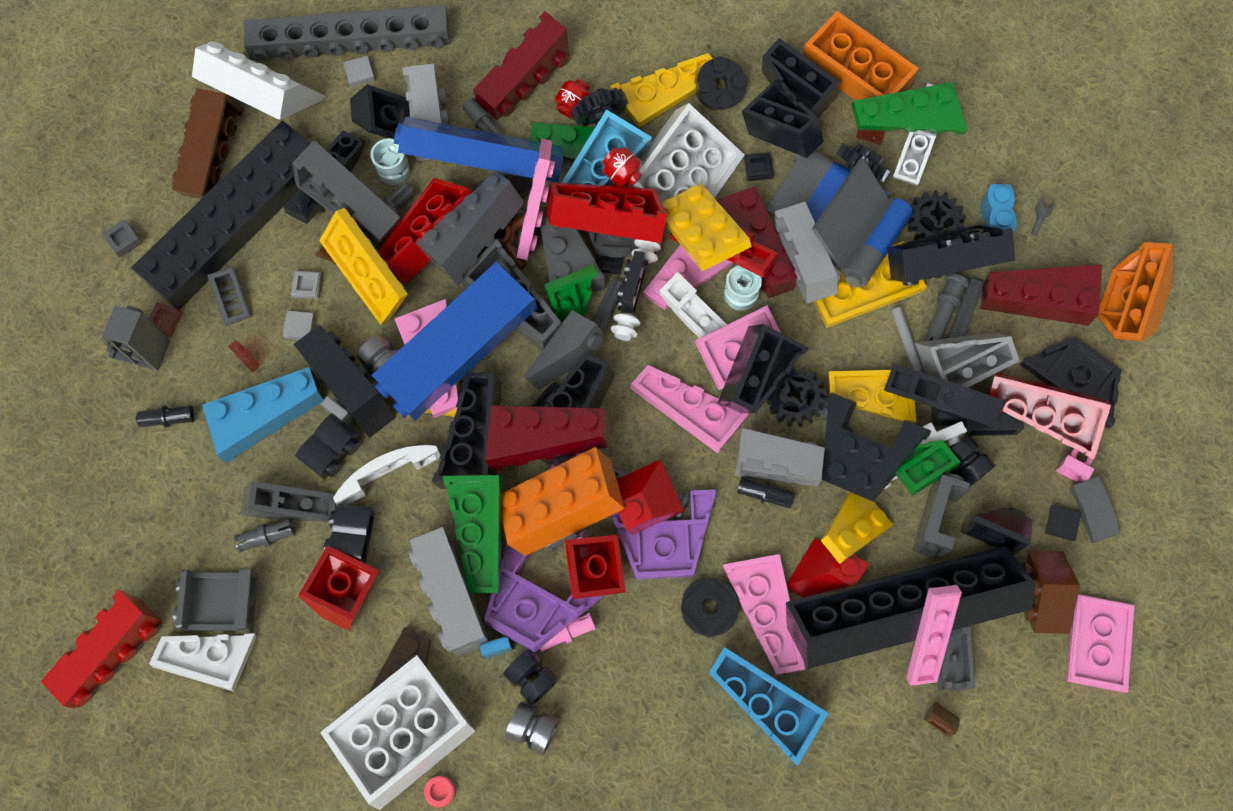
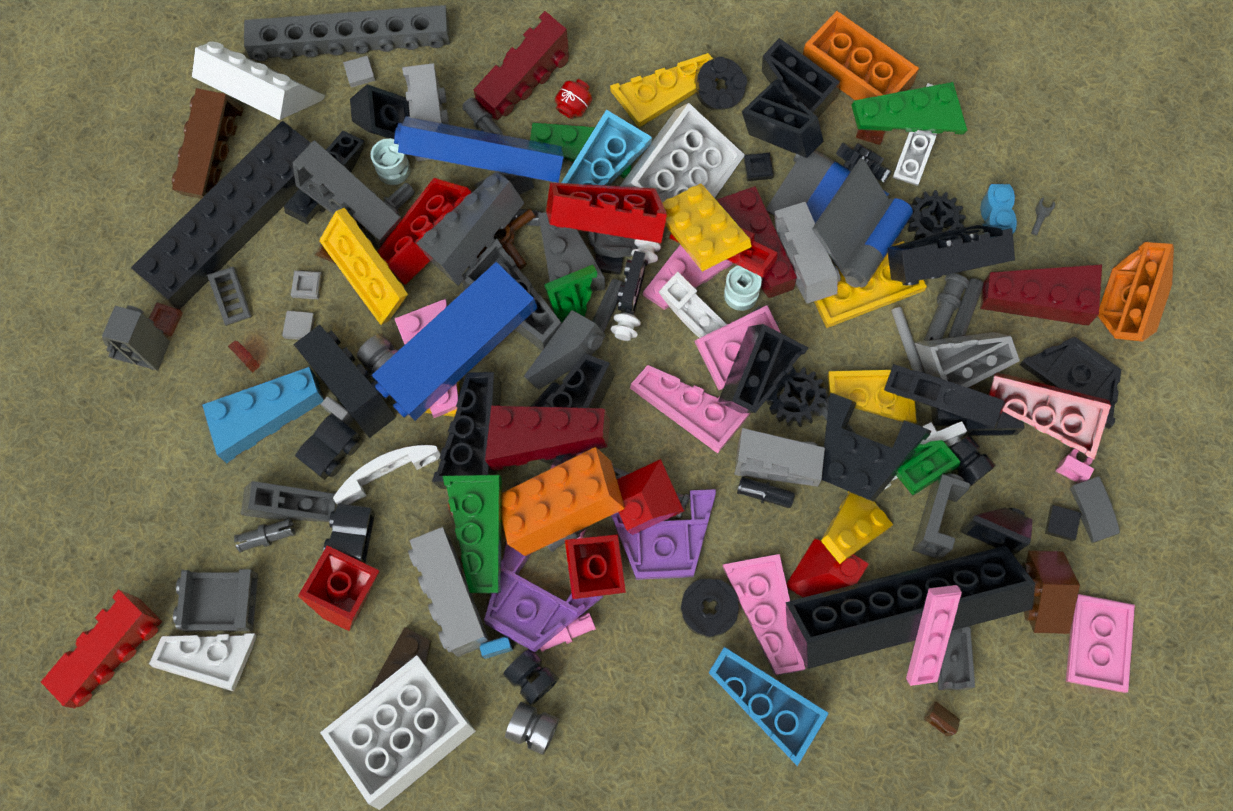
(121, 238): dark grey plate -> none
(165, 416): black axle -> none
(439, 791): coral tile -> none
(538, 193): bright pink wing -> none
(594, 105): black gear -> none
(622, 167): red head -> none

